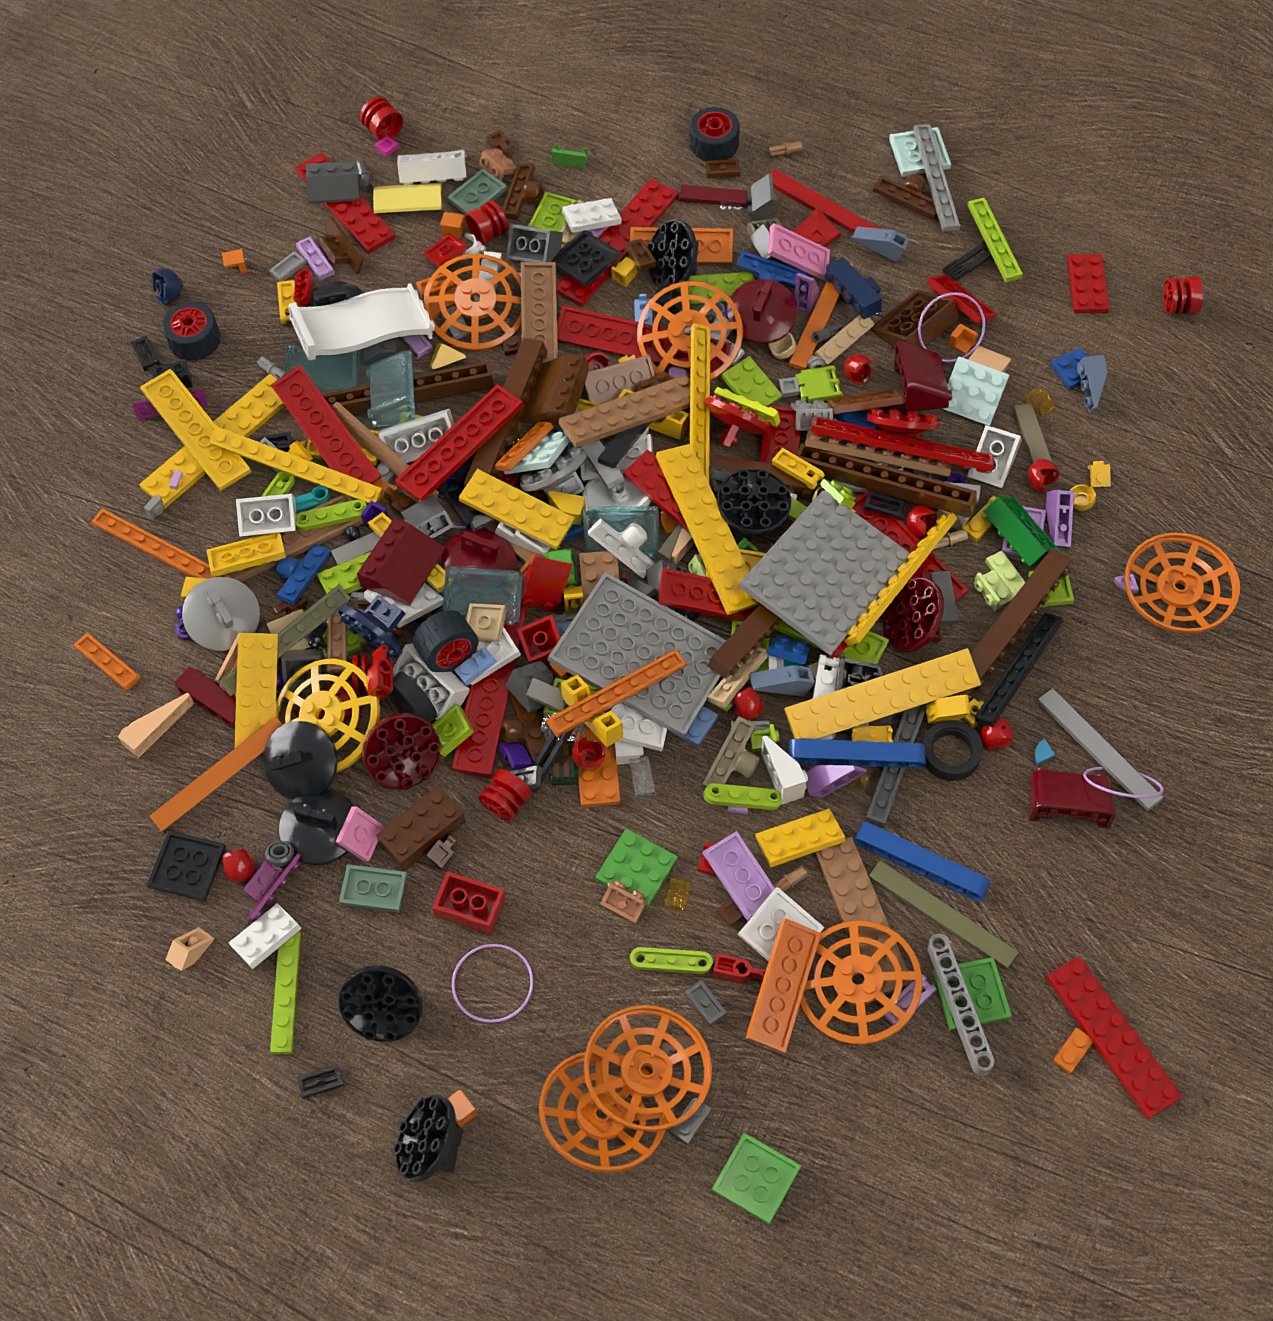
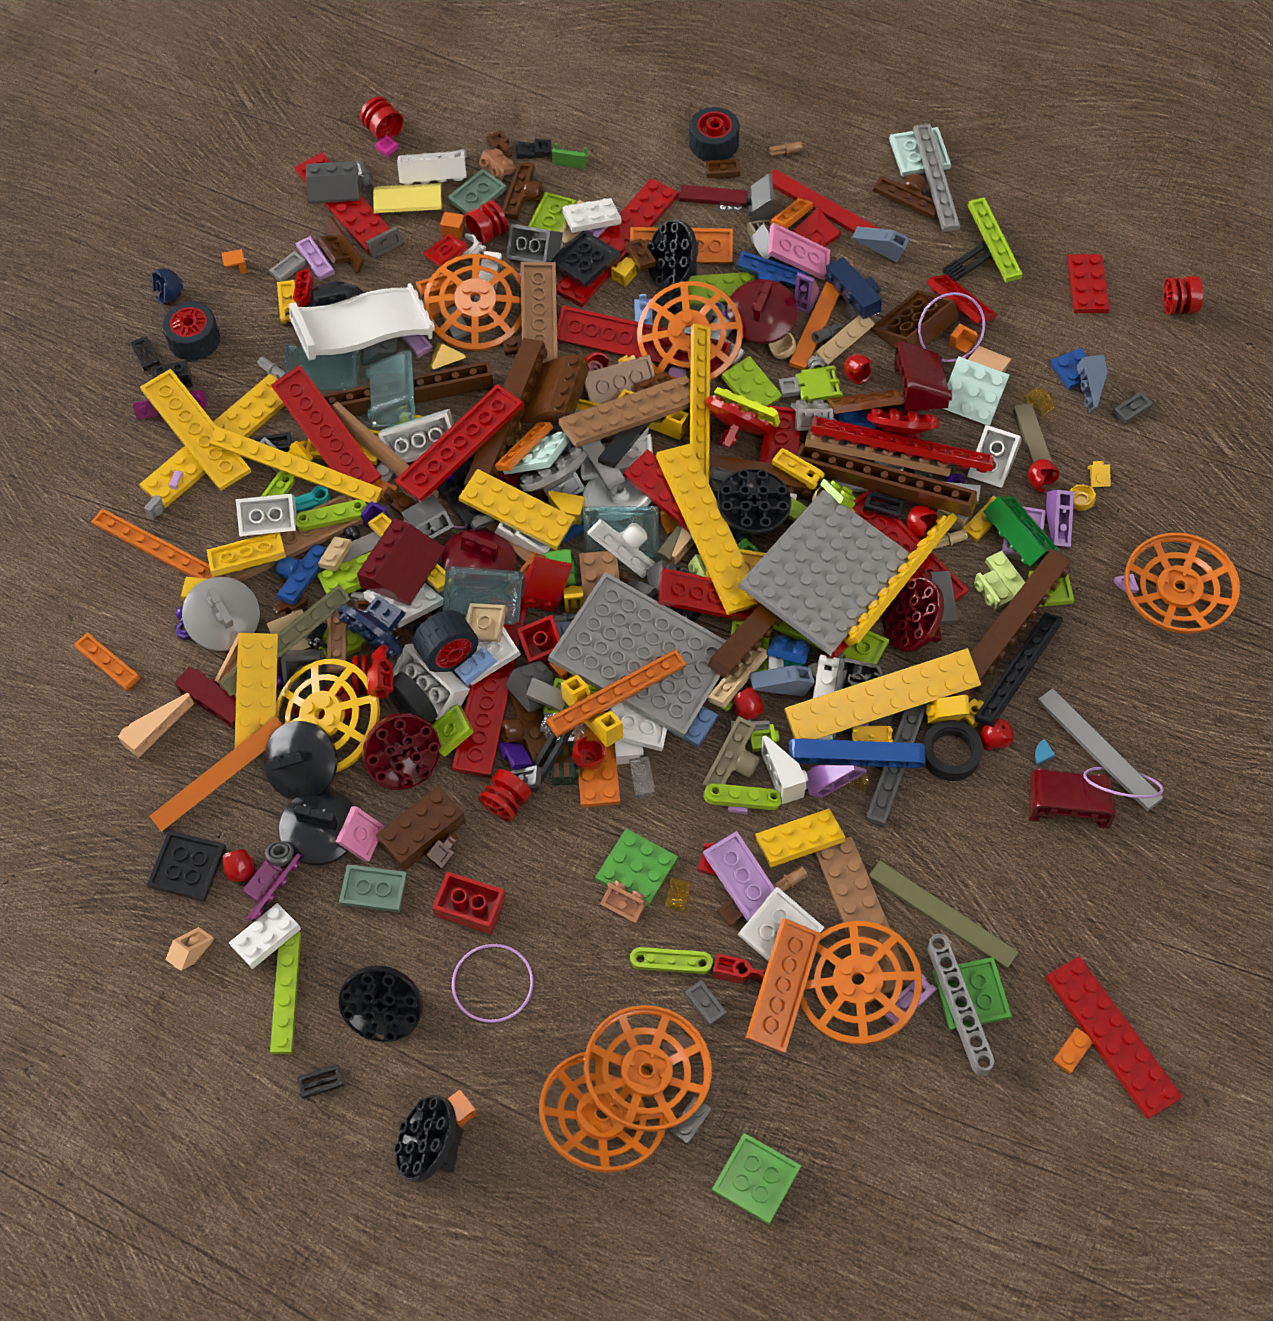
(335, 553): none -> tan plate
(384, 242): none -> dark grey plate
(538, 149): none -> black slope
(792, 213): none -> orange plate
(922, 861): blue beam -> none
(1133, 407): none -> dark grey plate

